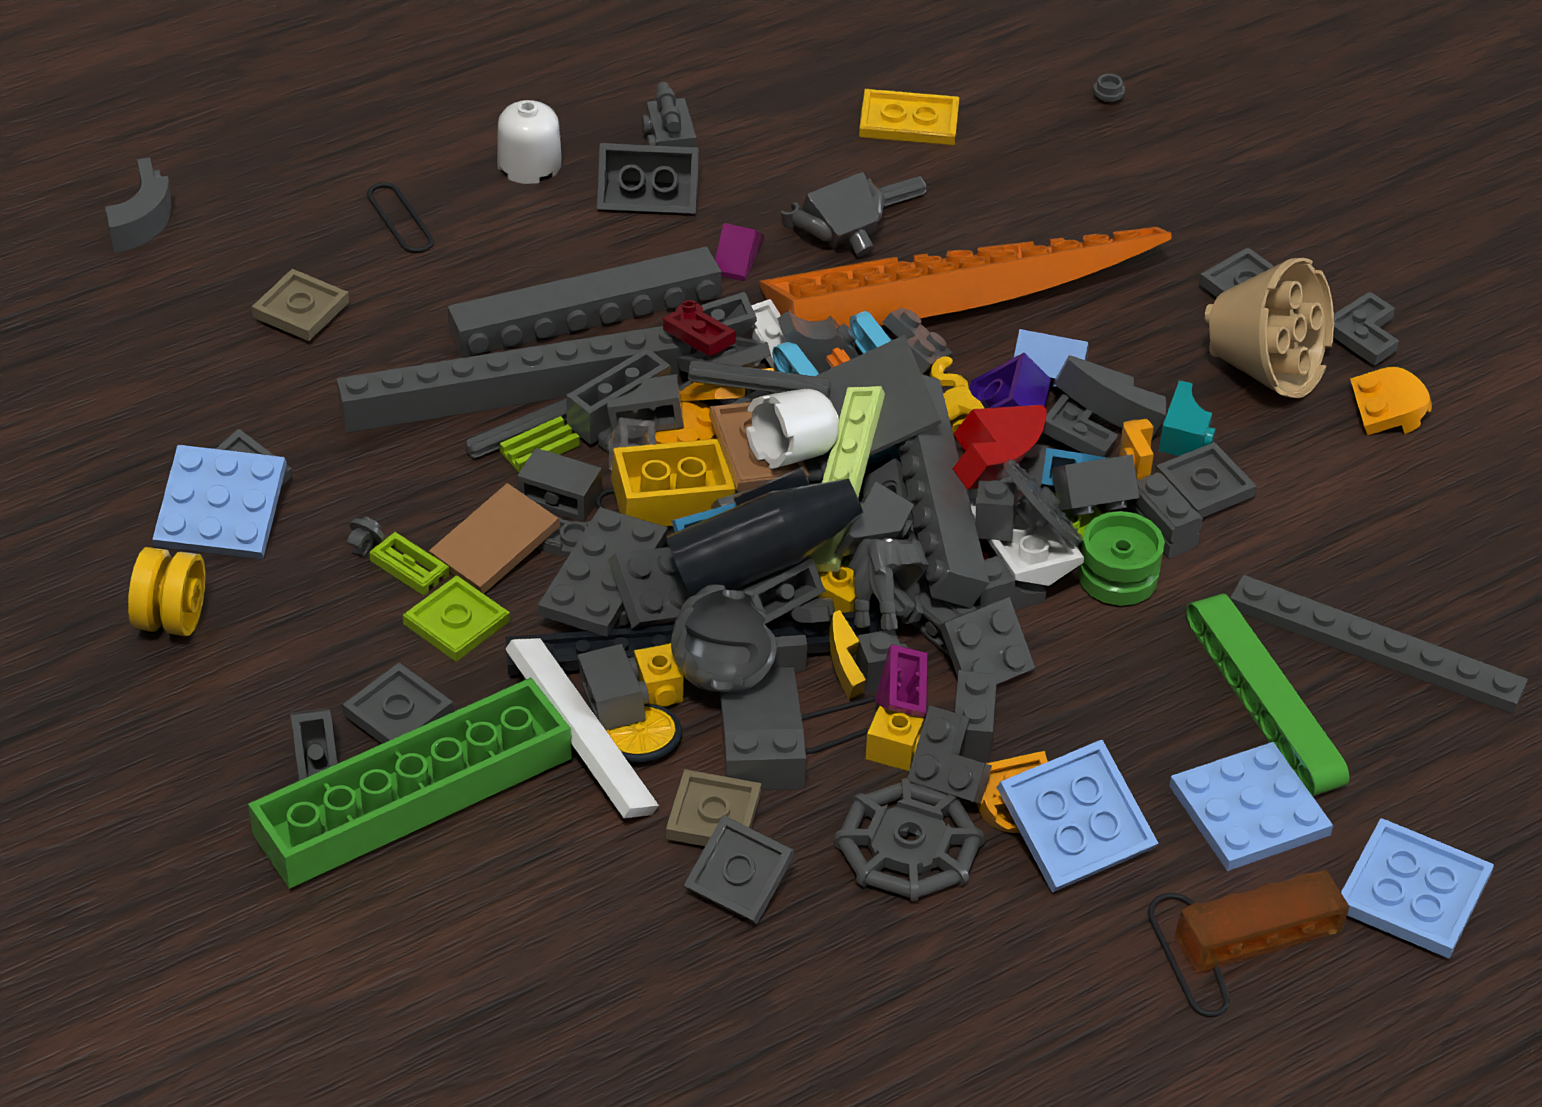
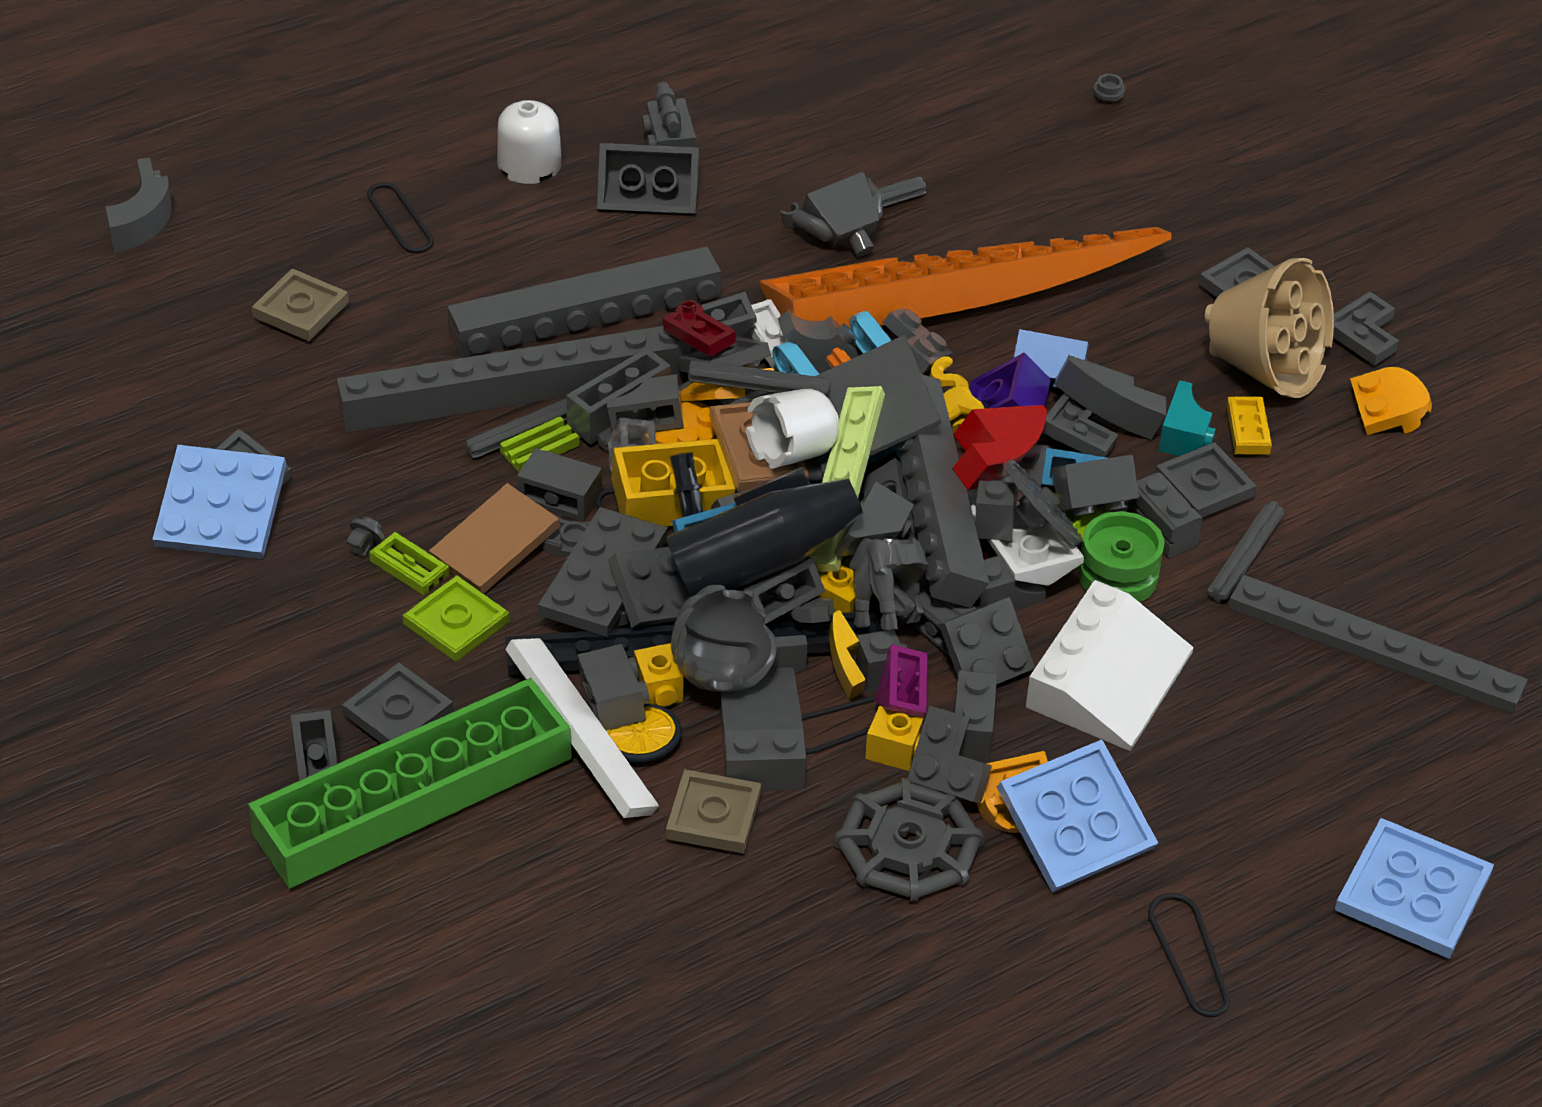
(166, 591): yellow wheel -> none
(686, 484): none -> black axle
(737, 251): magenta slope -> none
(739, 869): dark grey plate -> none
(909, 117): yellow tile -> none
(1108, 667): none -> white slope
(1136, 441): light orange slope -> none
(1245, 552): none -> dark grey axle
(1248, 425): none -> yellow plate
(1250, 806): light blue plate -> none
(1261, 920): clear orange brick -> none
(1267, 693): bright green beam -> none

